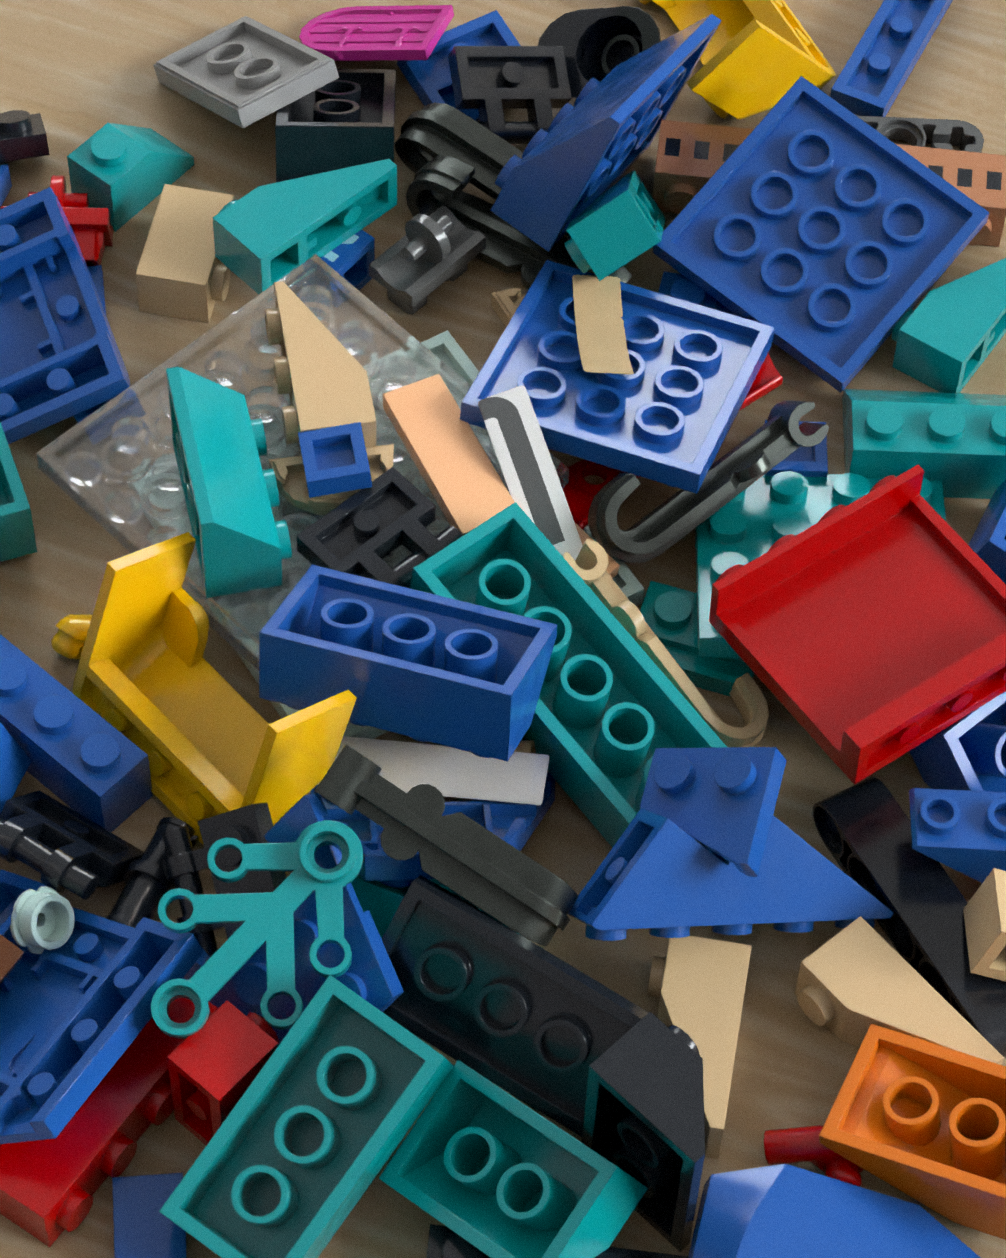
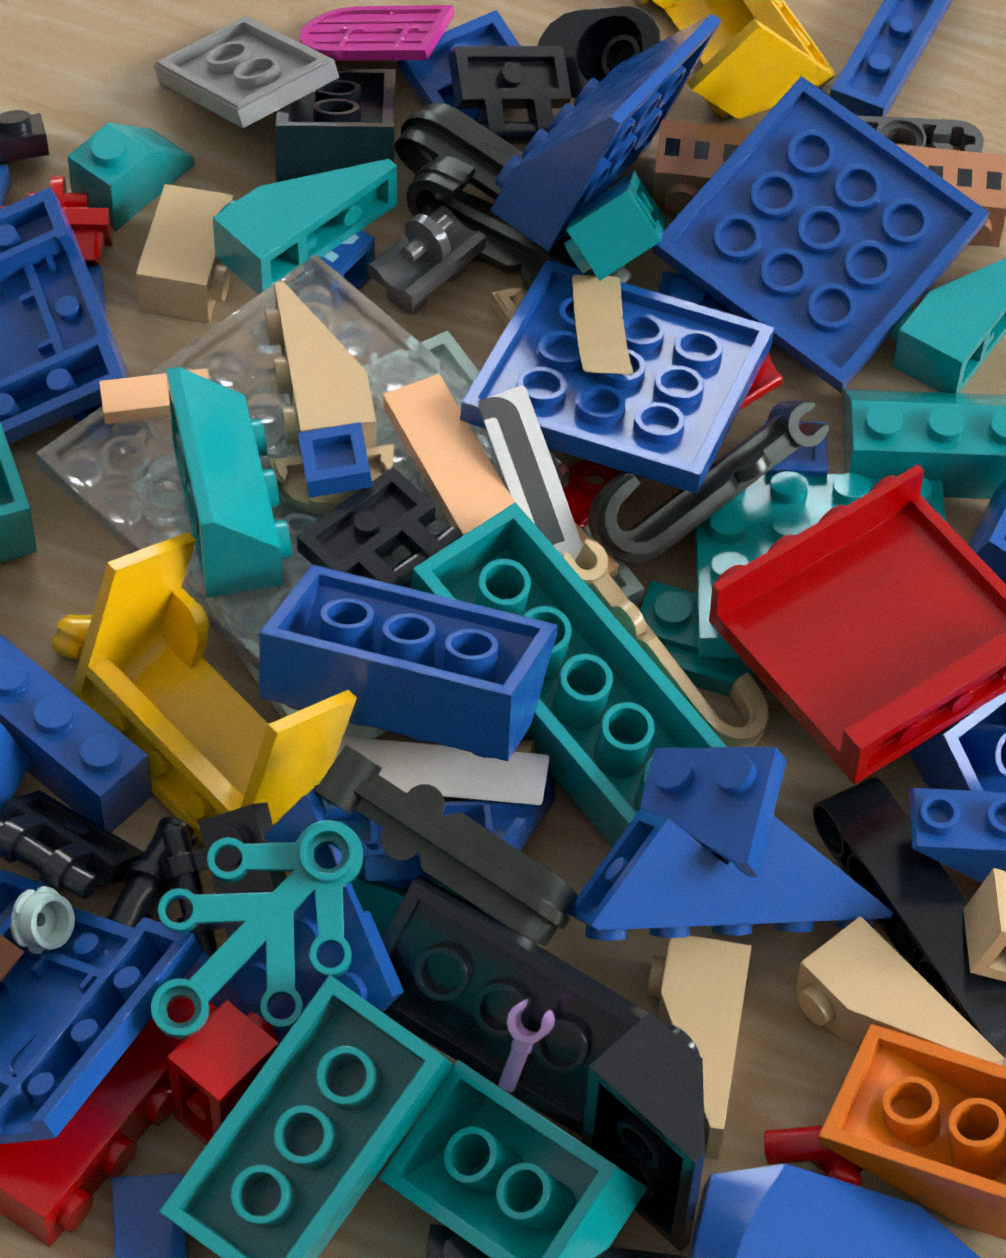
(137, 397): none -> light nougat piece
(521, 1044): none -> lavender hand

